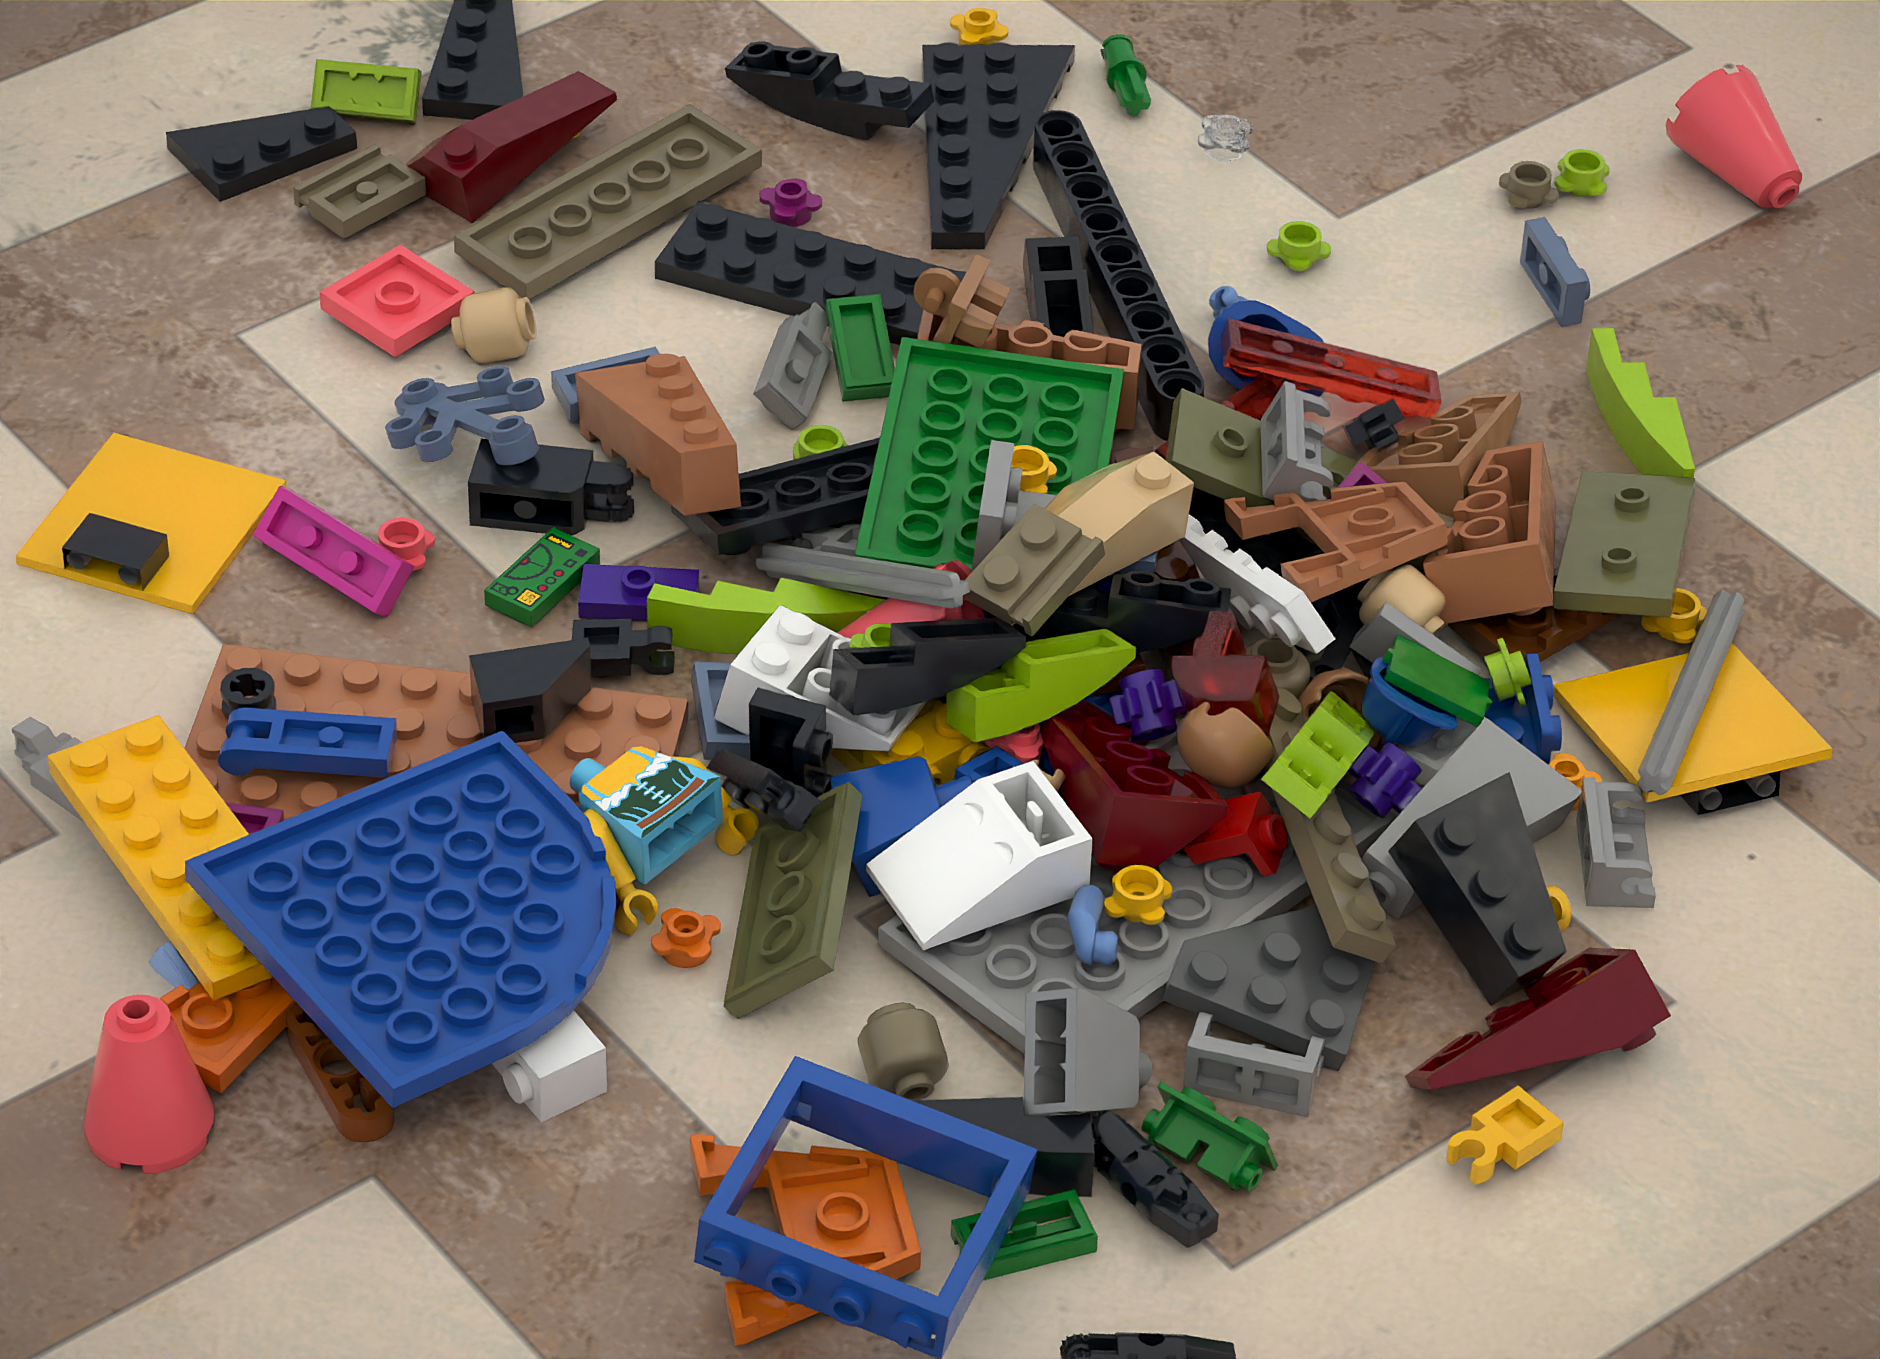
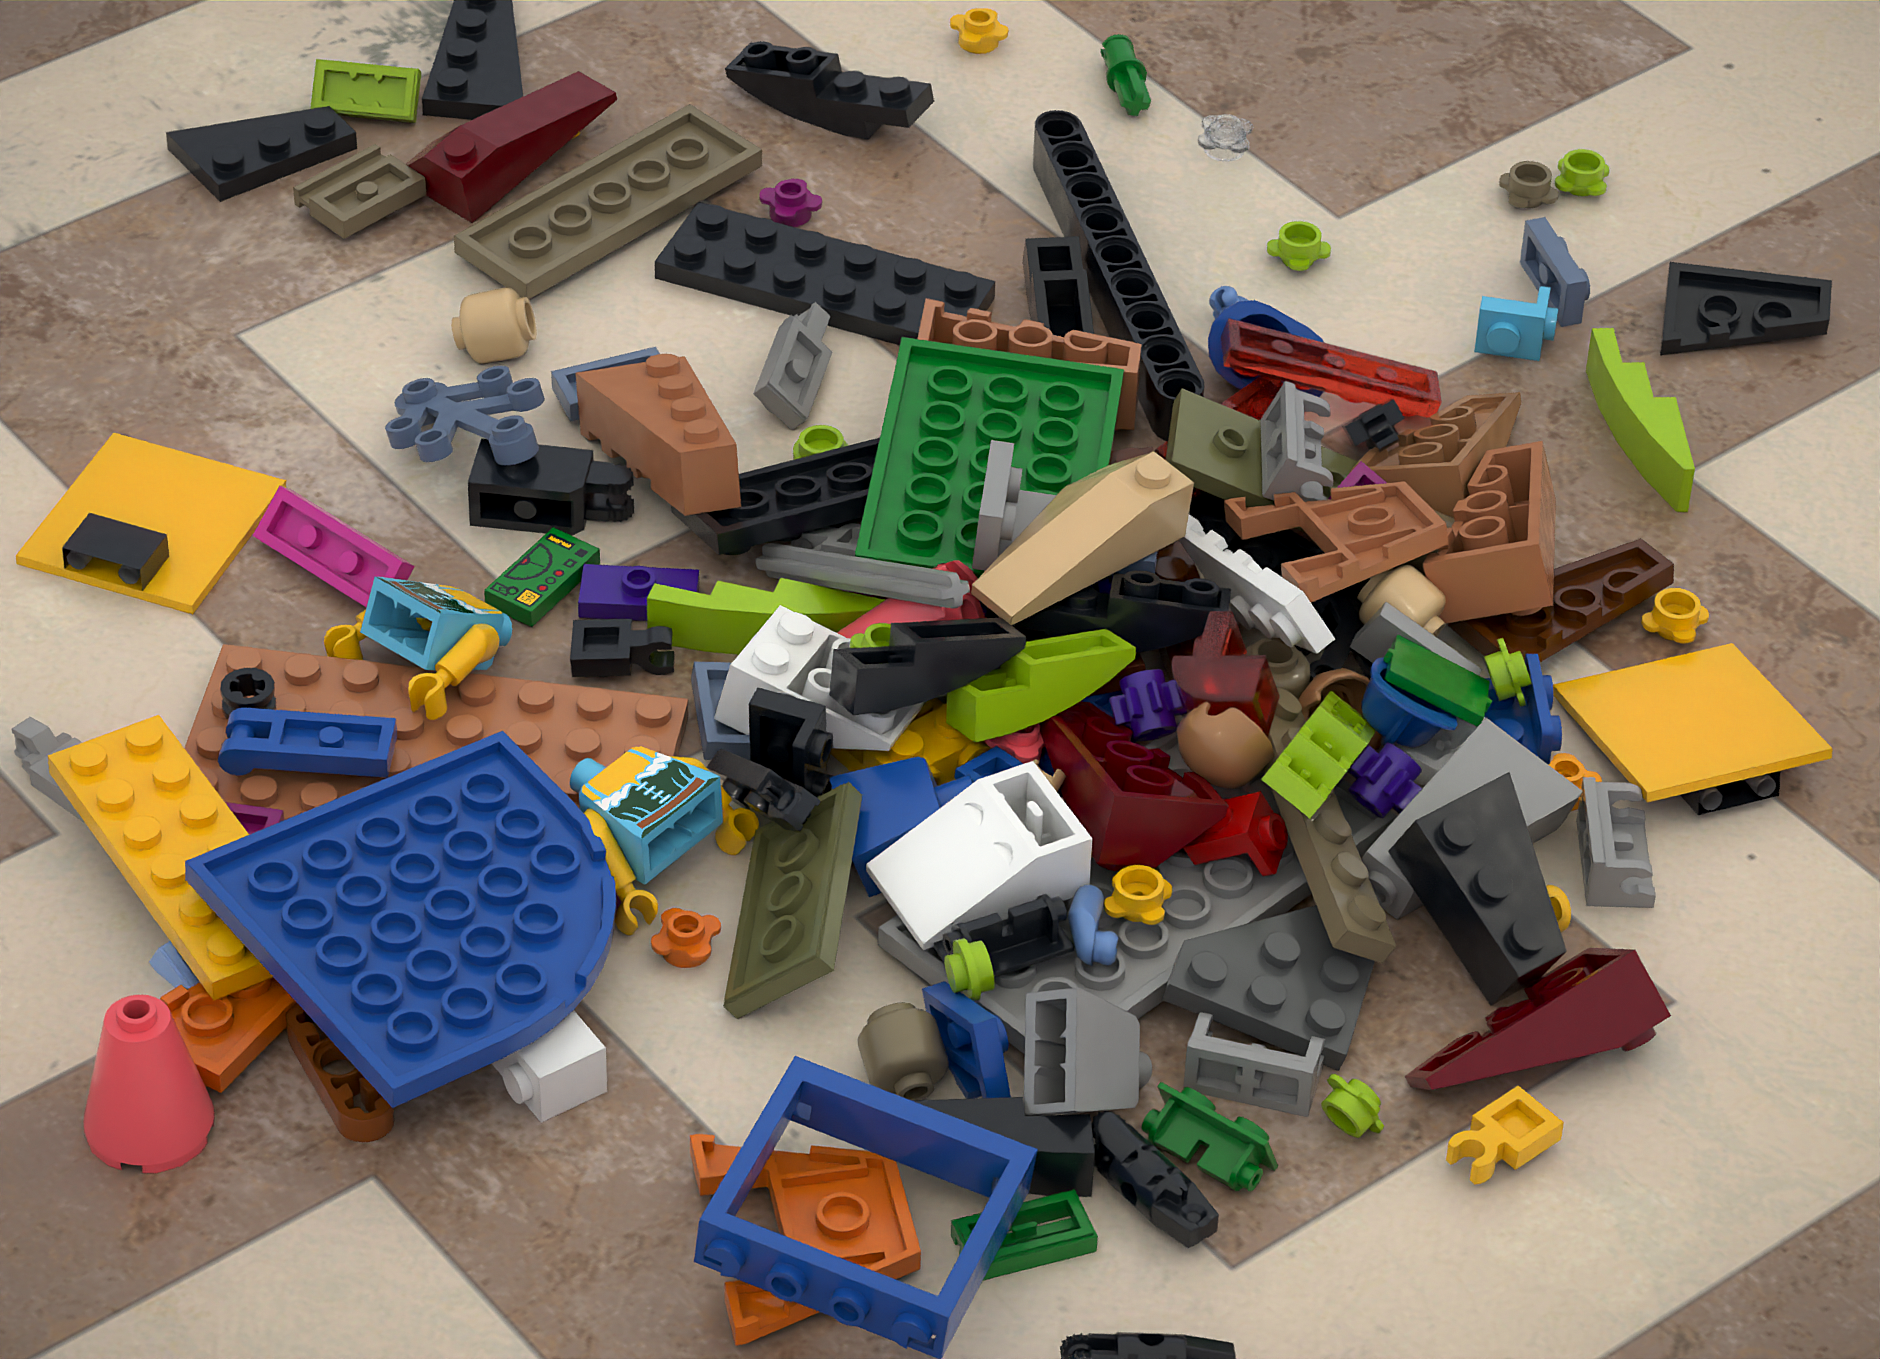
(395, 300): coral plate -> none
(406, 539): coral plate -> none
(432, 628): none -> torso
(529, 687): black slope -> none
(860, 346): green tile -> none
(967, 305): medium nougat hips -> none
(969, 969): none -> lime plate
(971, 1040): none -> blue wing
(982, 130): black wing -> none
(1021, 940): none -> black hinge
(1033, 569): dark tan plate -> none
(1035, 466): yellow plate -> none
(1352, 1106): none -> lime plate
(1515, 326): none -> medium azure bracket
(1625, 544): olive plate -> none
(1690, 693): light grey axle -> none
(1737, 137): coral cone -> none
(1739, 307): none -> black wing

